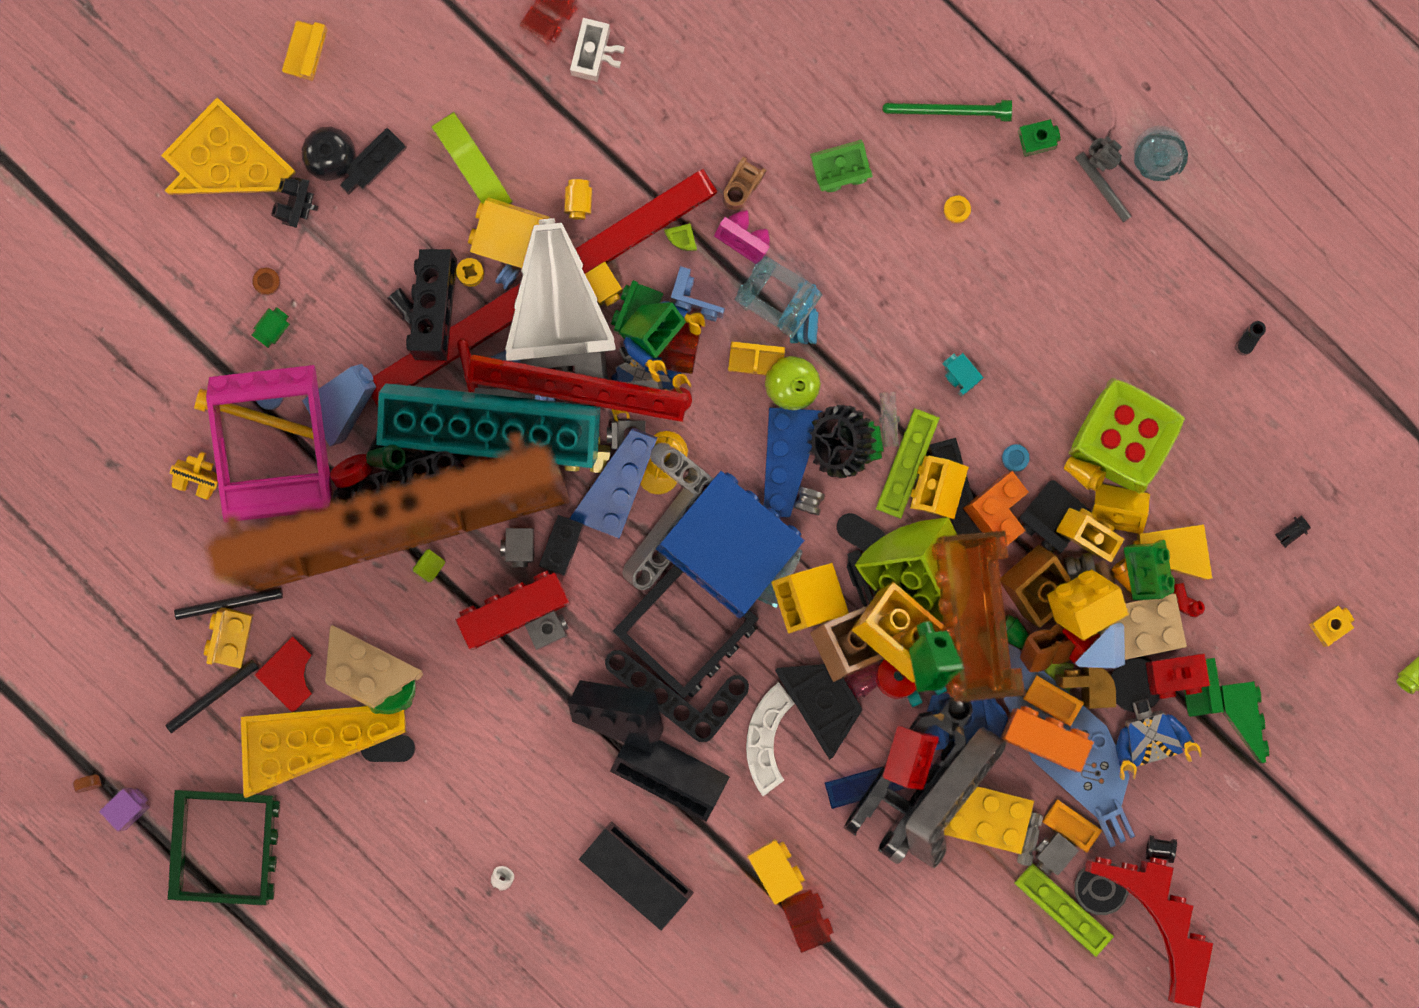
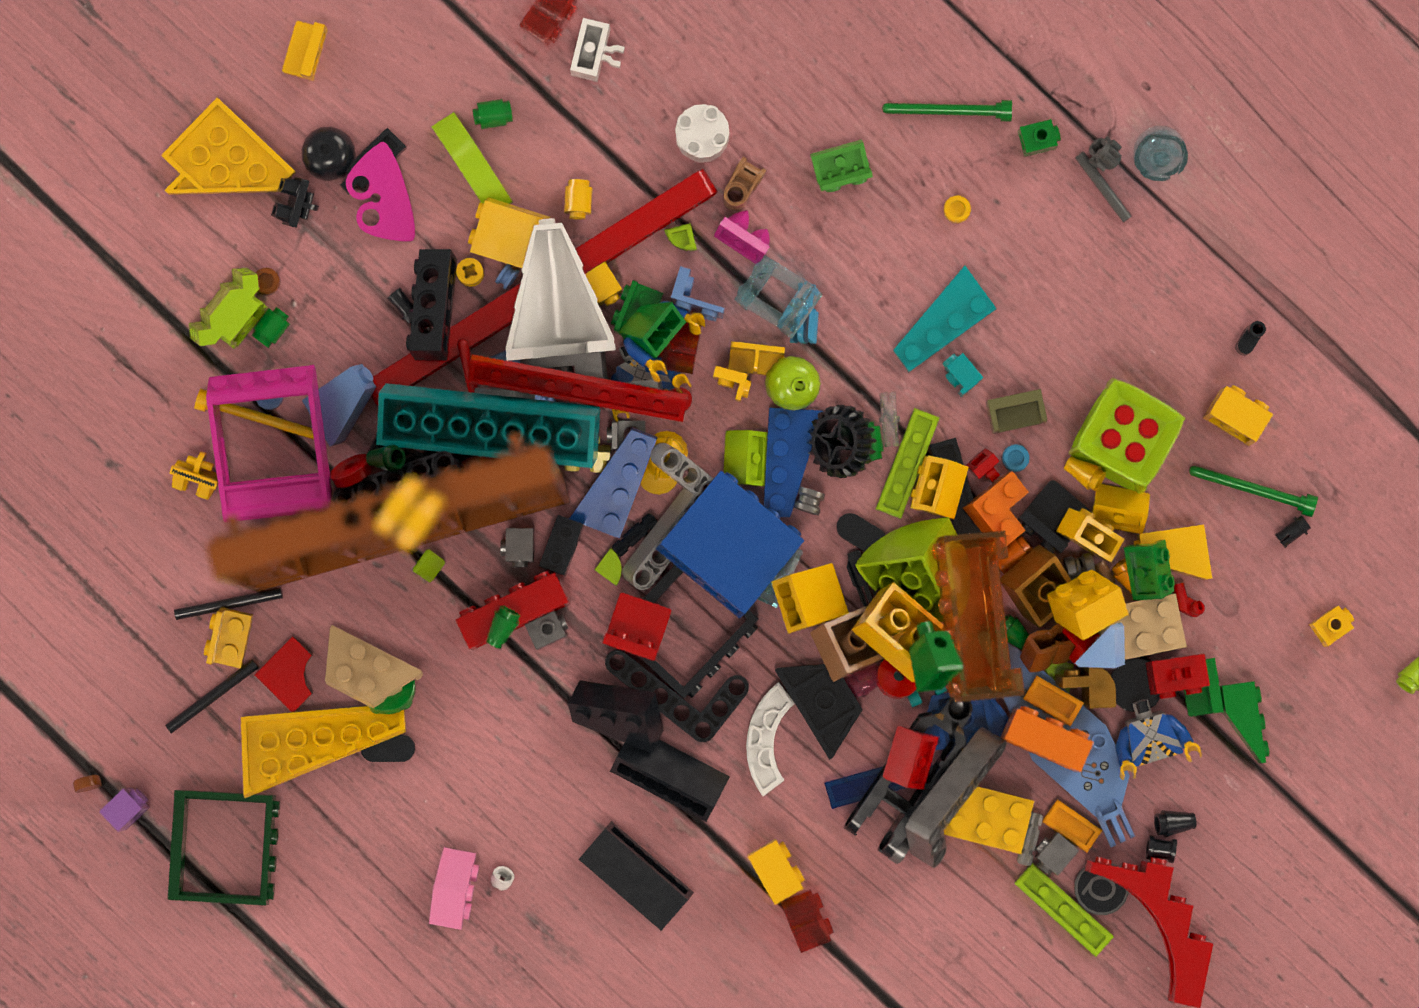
(230, 312): none -> lime slope
(385, 179): none -> dark pink piece
(406, 511): none -> yellow wheel
(453, 888): none -> bright pink brick
(492, 114): none -> green brick
(502, 626): none -> green cone
(610, 567): none -> lime tile
(634, 535): none -> black axle
(637, 626): none -> red bracket
(702, 133): none -> white brick
(728, 378): none -> yellow bracket
(746, 456): none -> lime panel
(949, 316): none -> teal wing
(984, 465): none -> red tile
(1016, 411): none -> olive panel
(1016, 551): none -> orange cone
(1173, 822): none -> black cone
(1238, 414): none -> yellow brick
(1305, 504): none -> green piece

